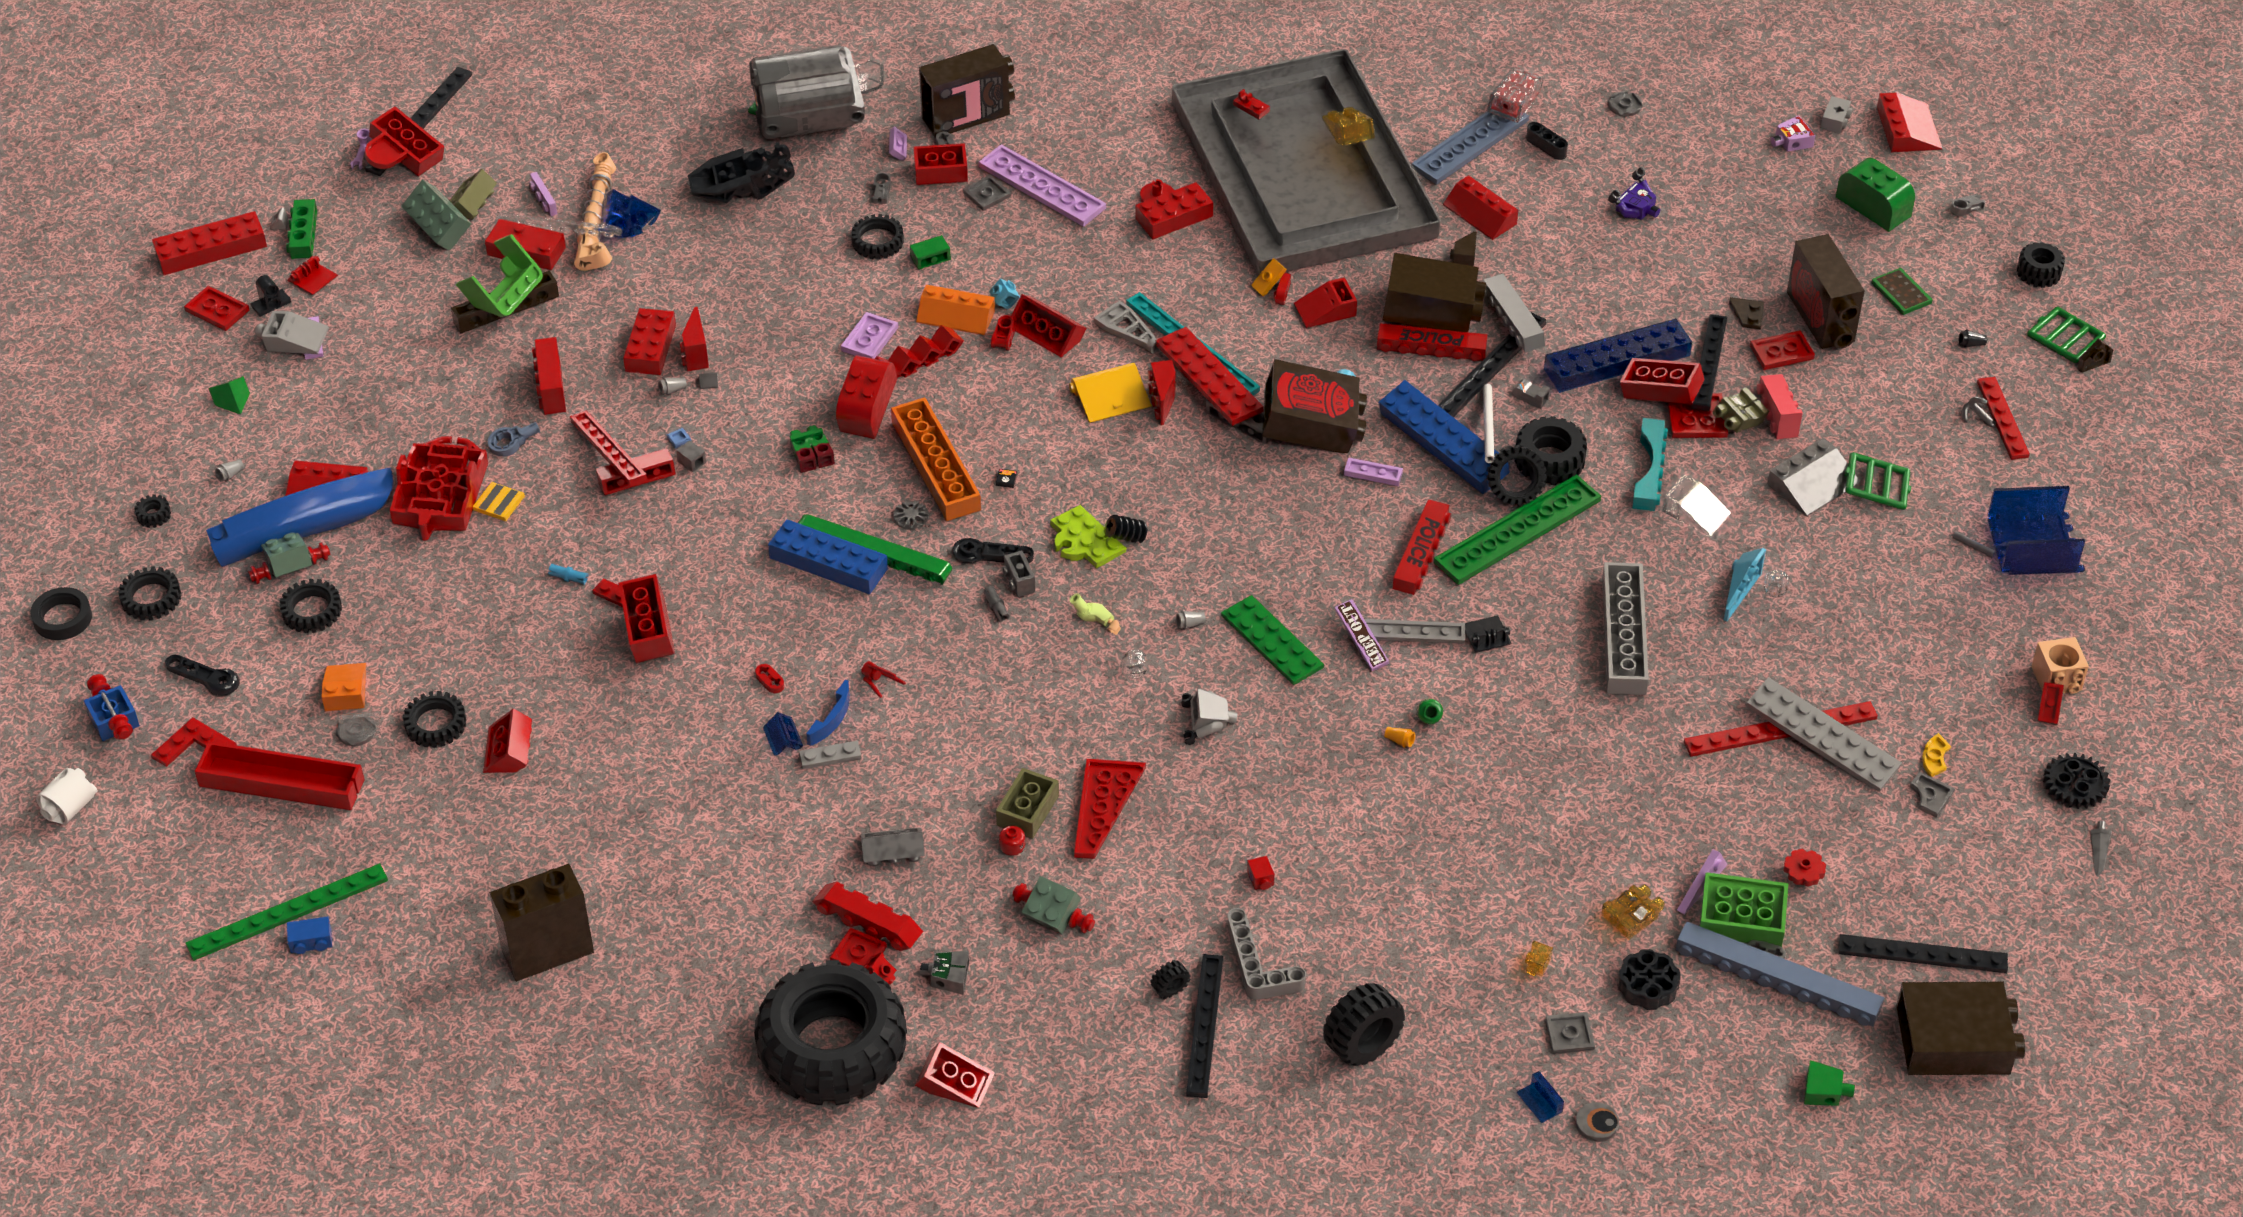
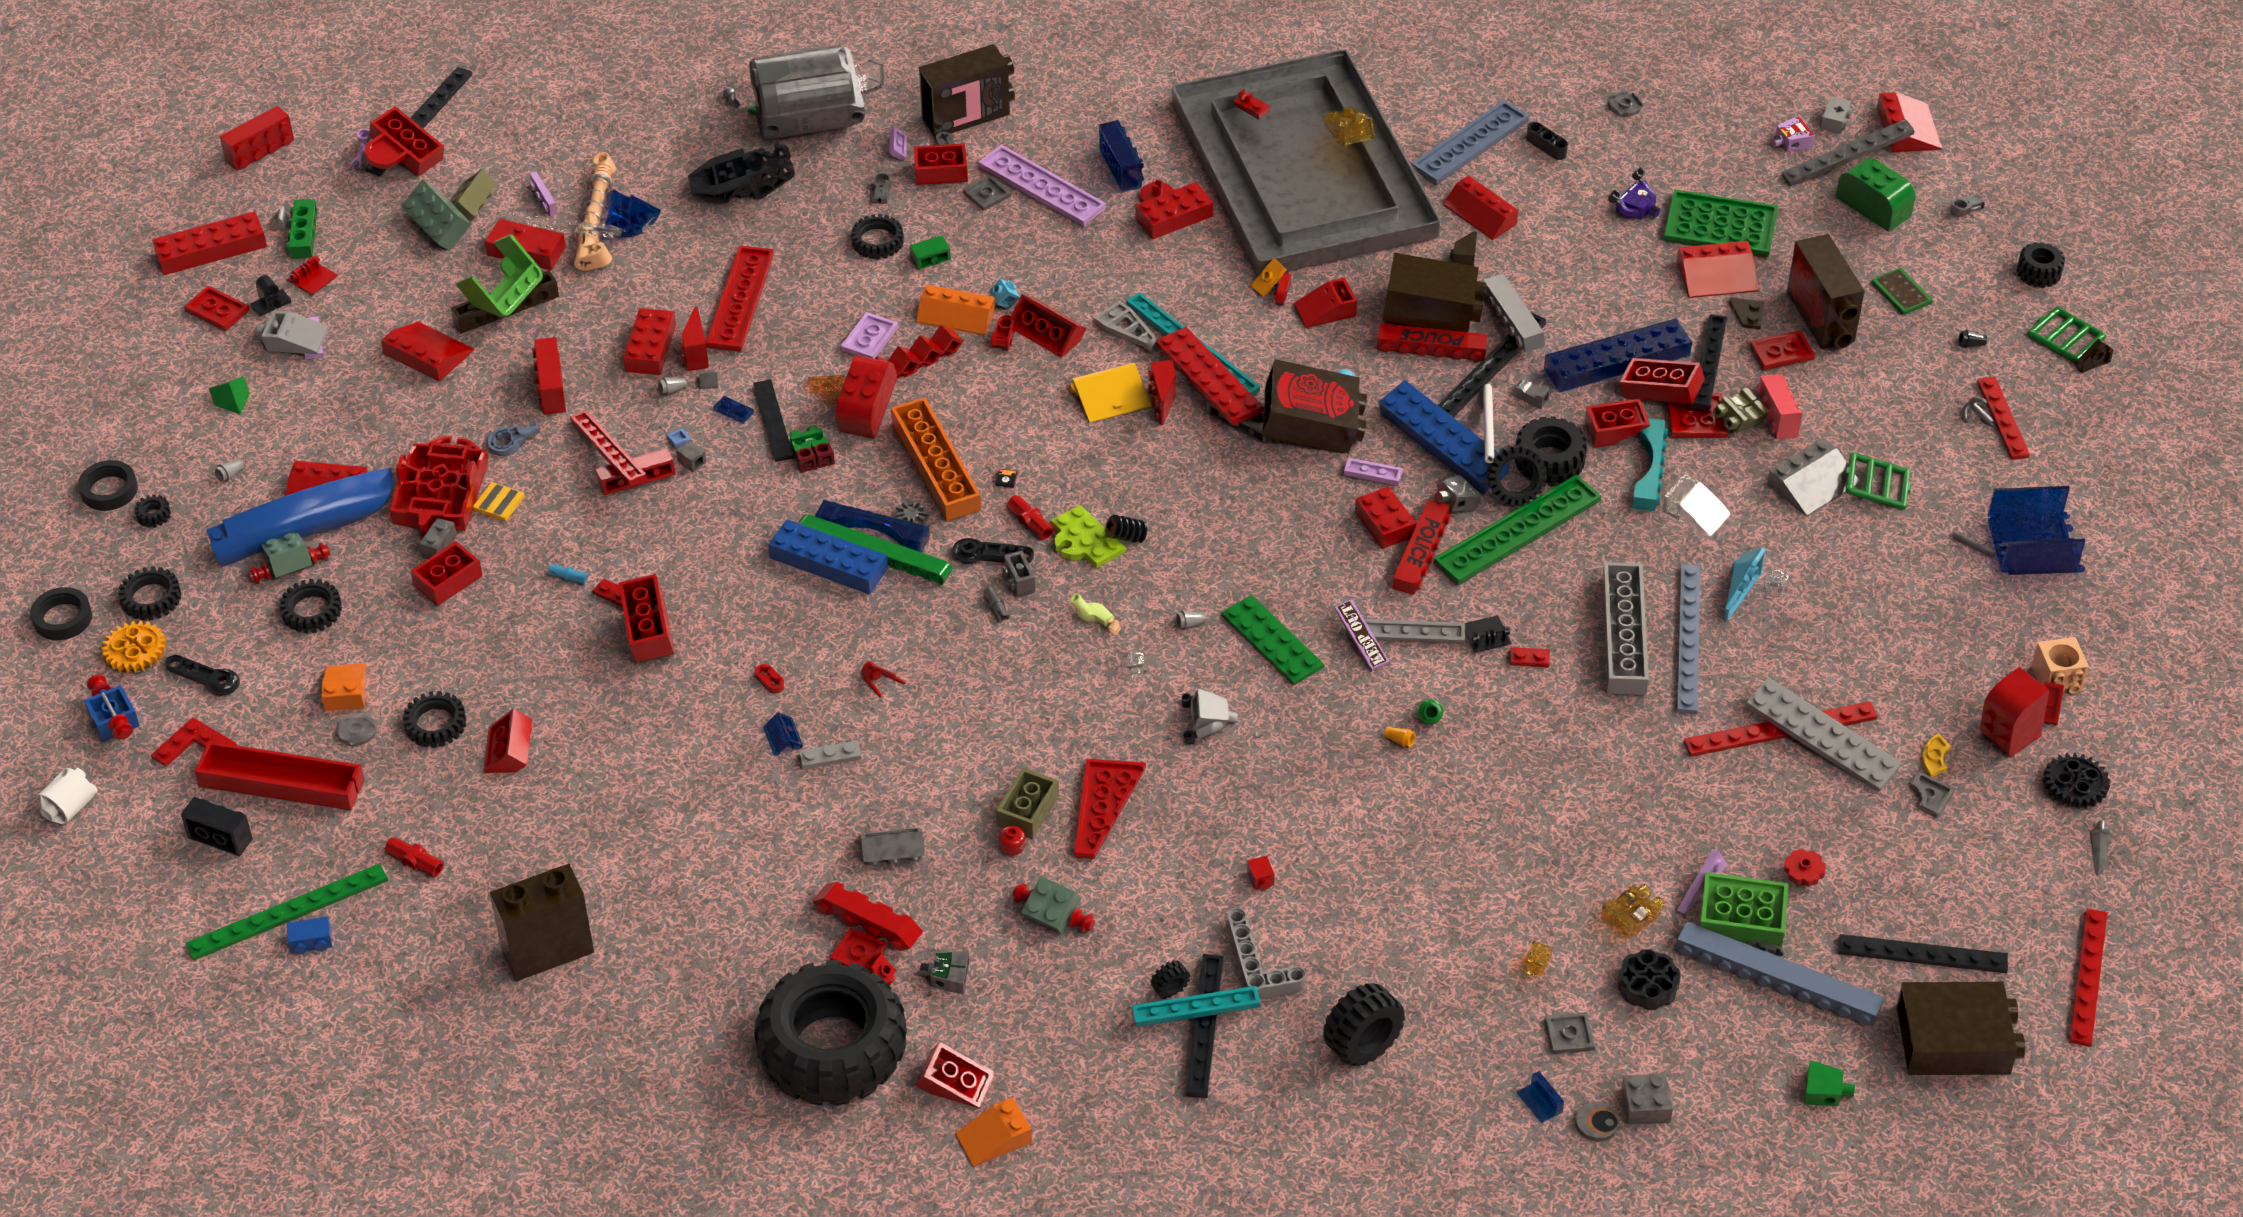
(107, 469): none -> black tyre
(134, 647): none -> light orange gear
(216, 826): none -> black brick
(257, 138): none -> red brick
(414, 856): none -> red piece
(425, 349): none -> red slope
(437, 538): none -> flat silver brick
(446, 573): none -> red brick
(729, 94): none -> flat silver arm
(733, 409): none -> clear blue plate
(740, 298): none -> red plate
(773, 420): none -> black tile
(821, 730): blue slope -> none
(827, 386): none -> clear orange tile
(904, 532): none -> clear blue arch
(995, 1132): none -> orange slope
(1030, 517): none -> red piece
(1120, 156): none -> clear blue brick
(1196, 1006): none -> teal plate
(1385, 517): none -> red brick
(1458, 494): none -> flat silver torso
(1515, 94): clear brick -> none
(1529, 657): none -> red plate
(1615, 421): none -> red slope
(1647, 1099): none -> flat silver brick
(1688, 639): none -> sand blue plate
(1717, 220): none -> green plate
(1717, 269): none -> slope
(1848, 152): none -> flat silver plate
(2014, 712): none -> red brick
(2088, 977): none -> red plate

